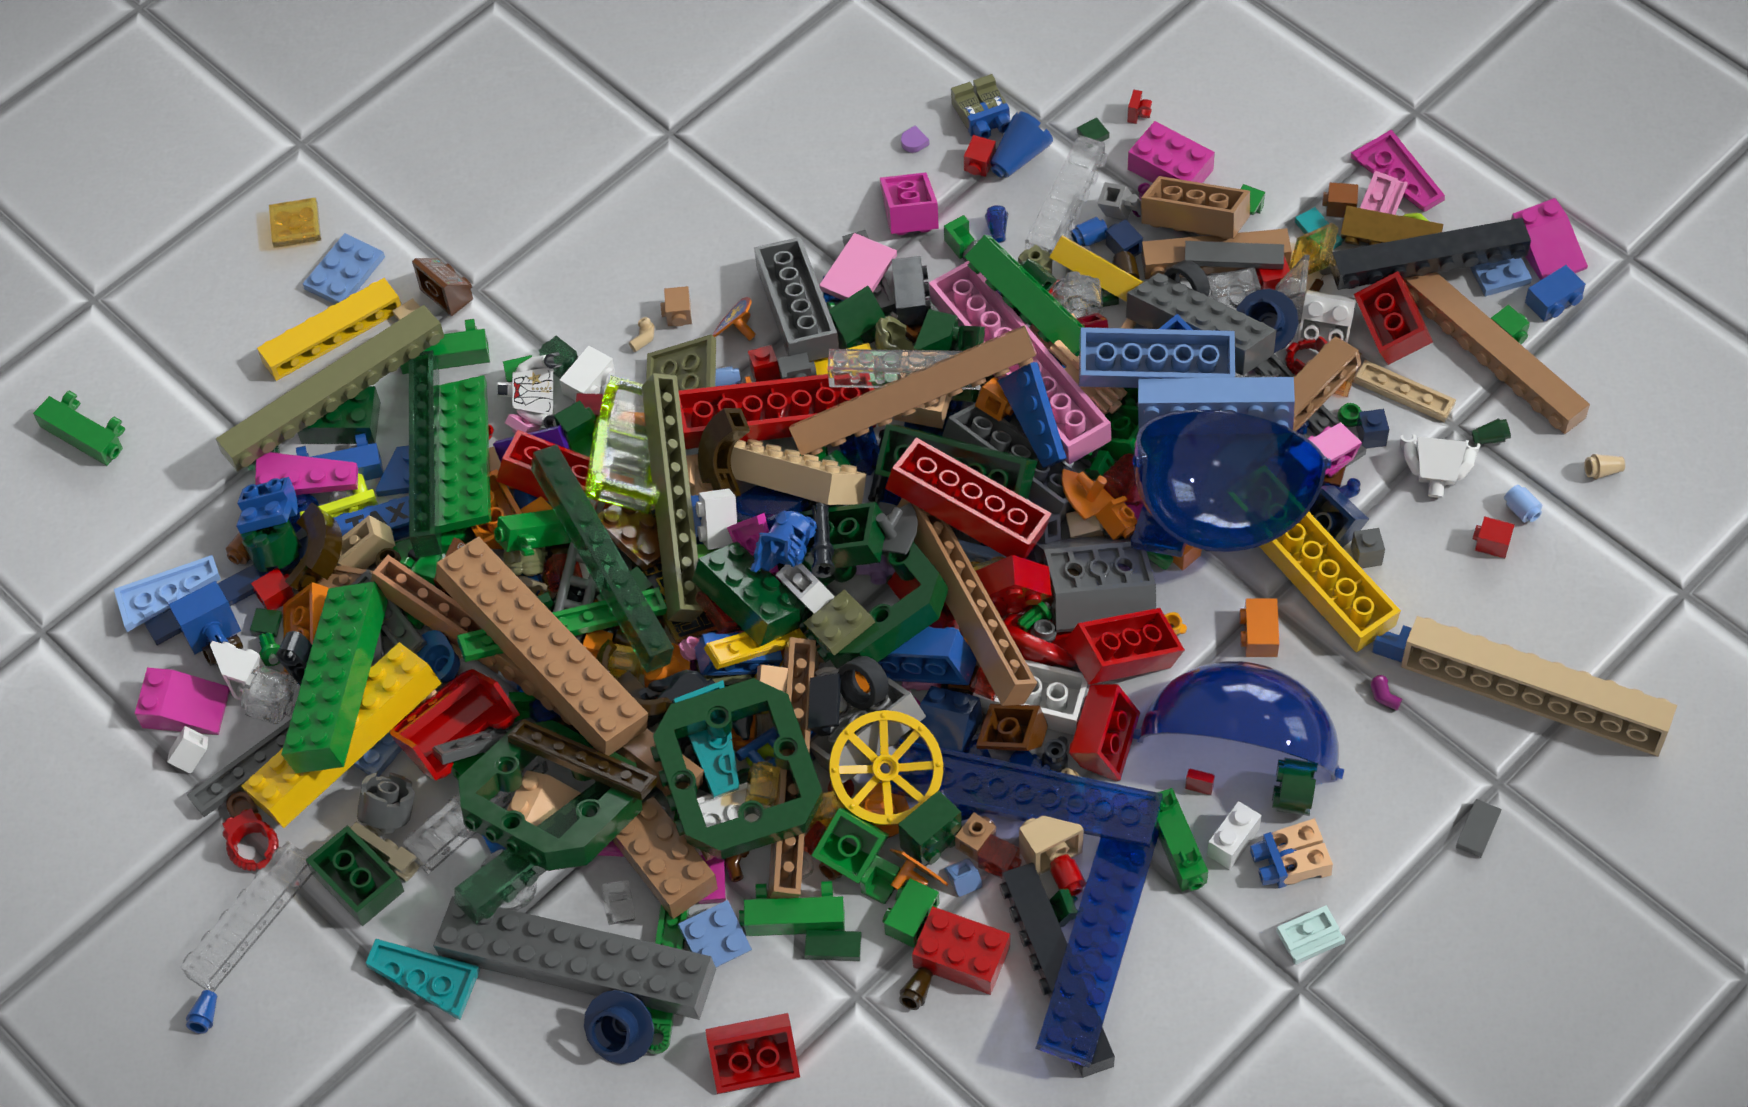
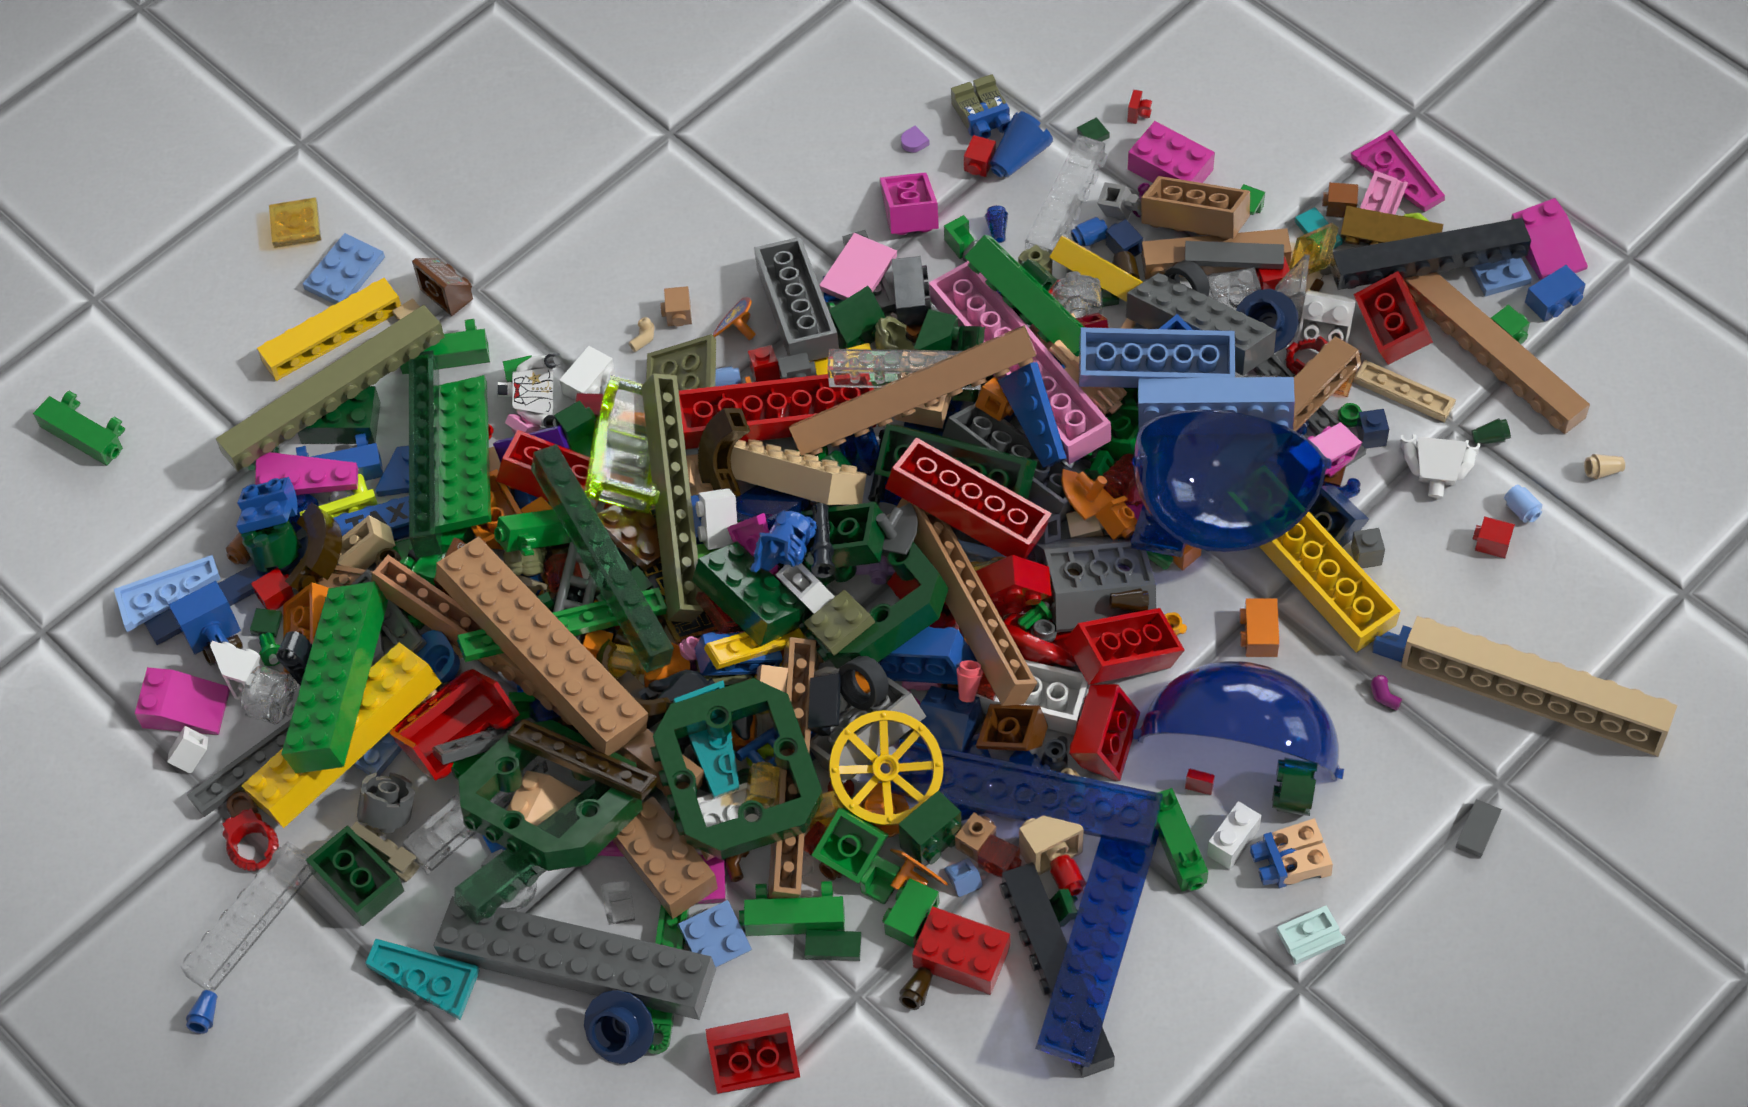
(566, 357): clear green brick -> none
(968, 678): none -> coral cone
(1131, 600): none -> dark brown cone

